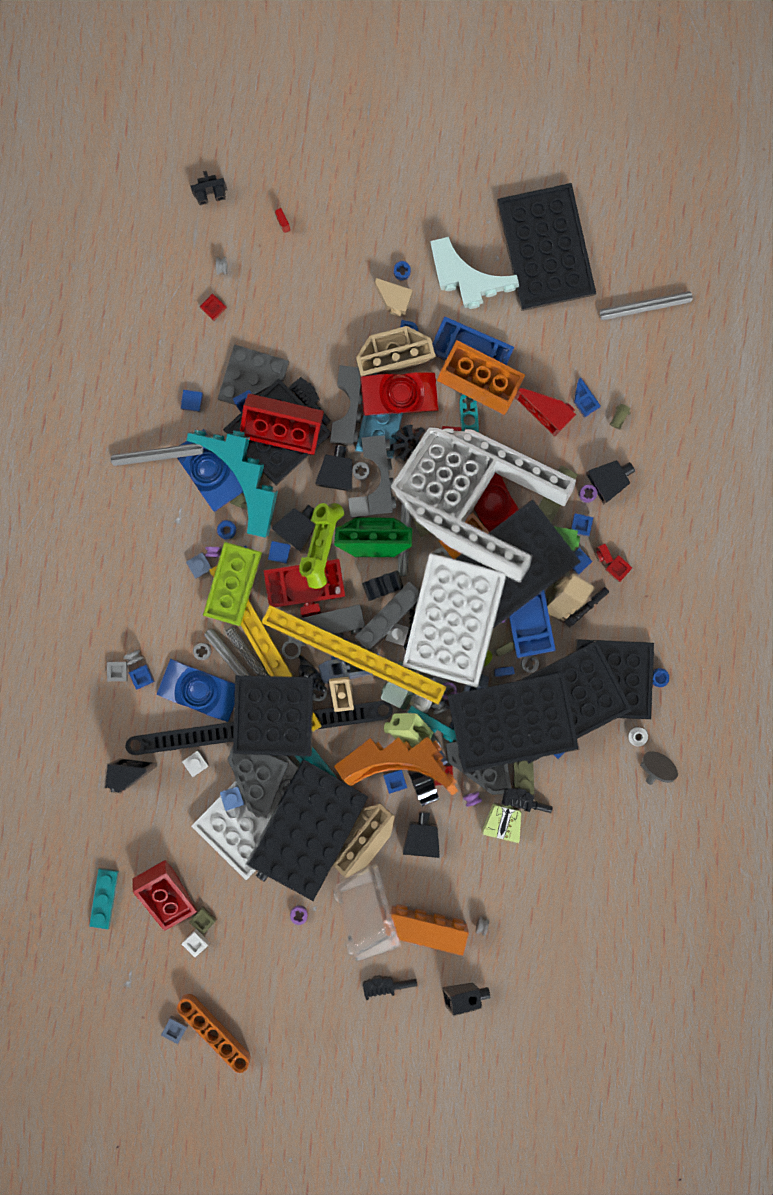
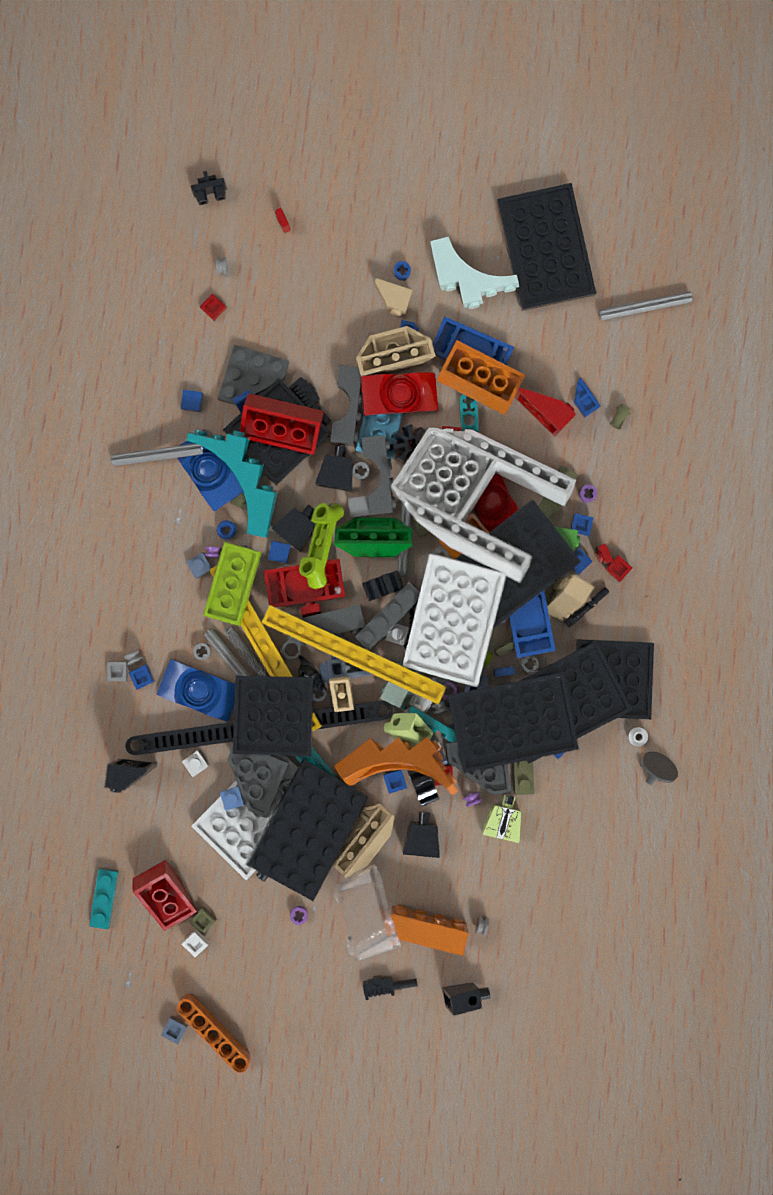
(523, 799): black piece -> none
(610, 479): black torso -> none
(660, 677): blue plate -> none

